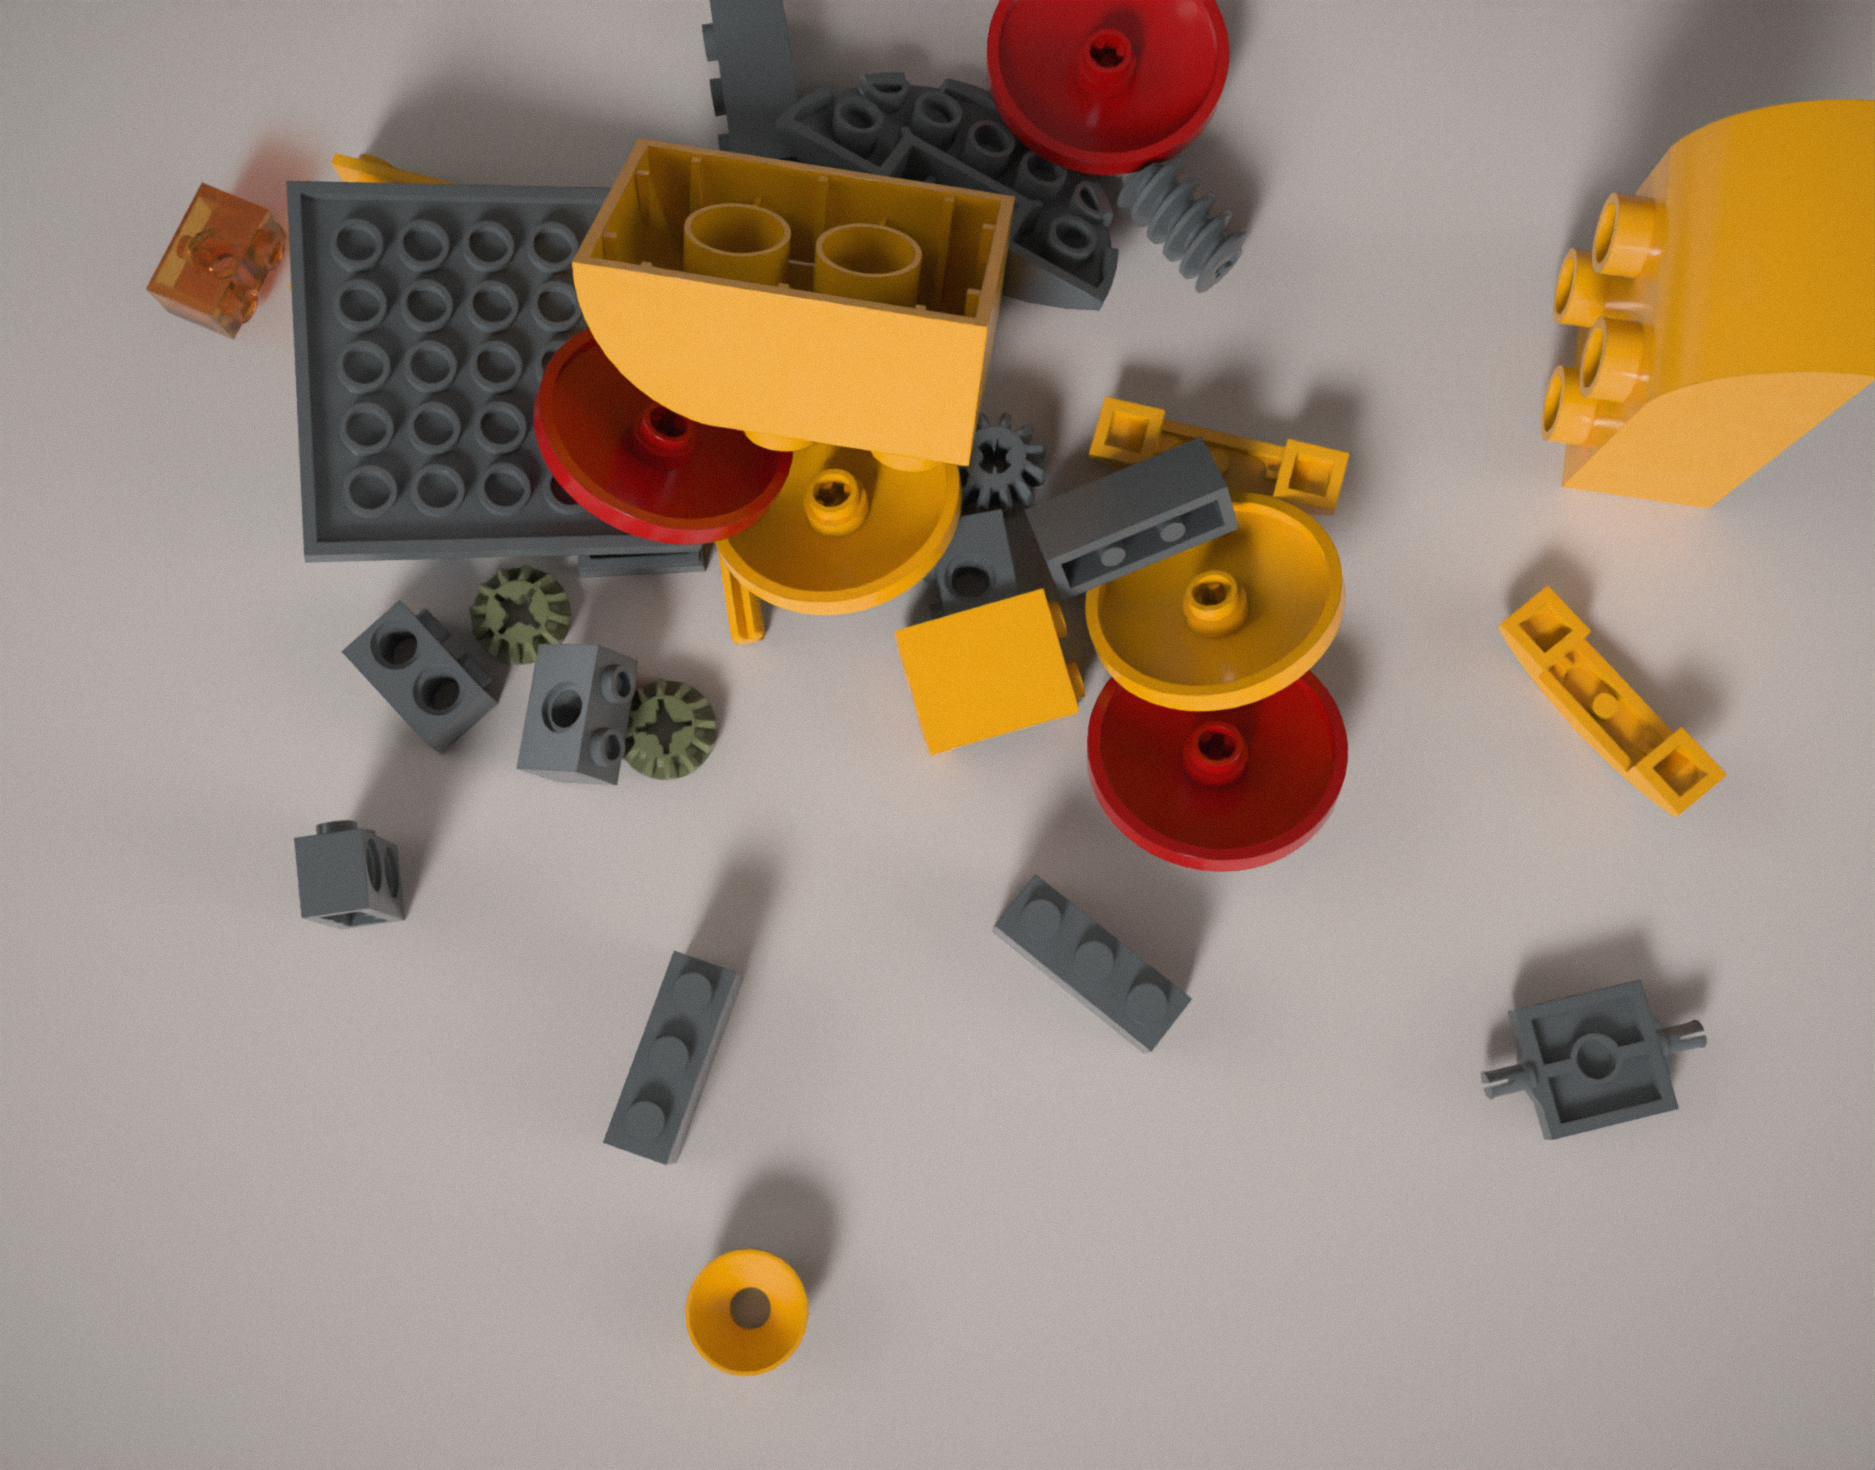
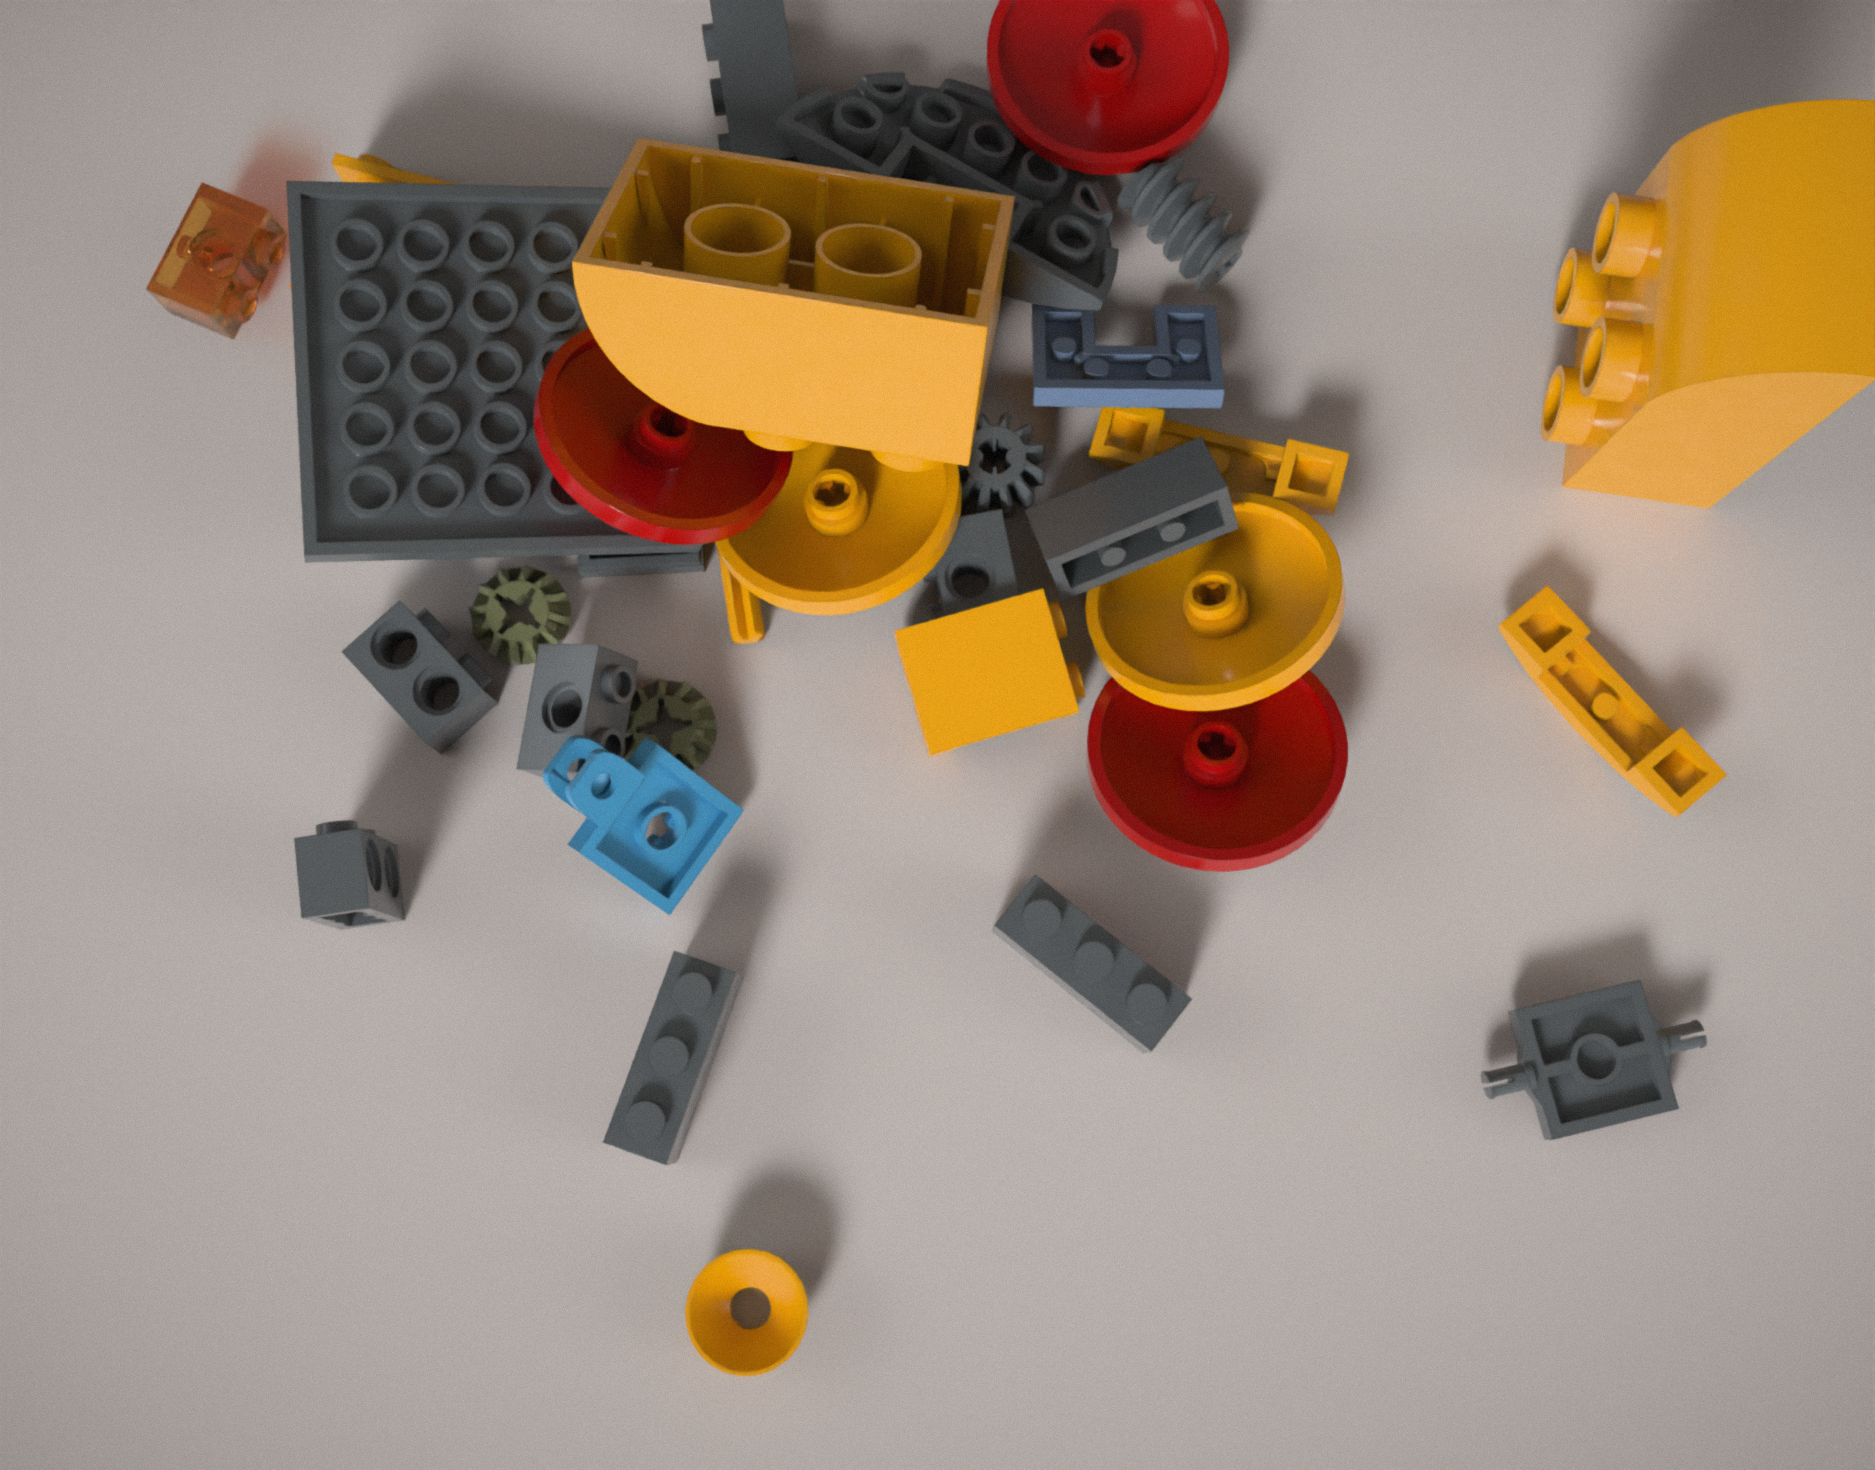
(622, 800): none -> dark azure plate
(1174, 373): none -> sand blue plate

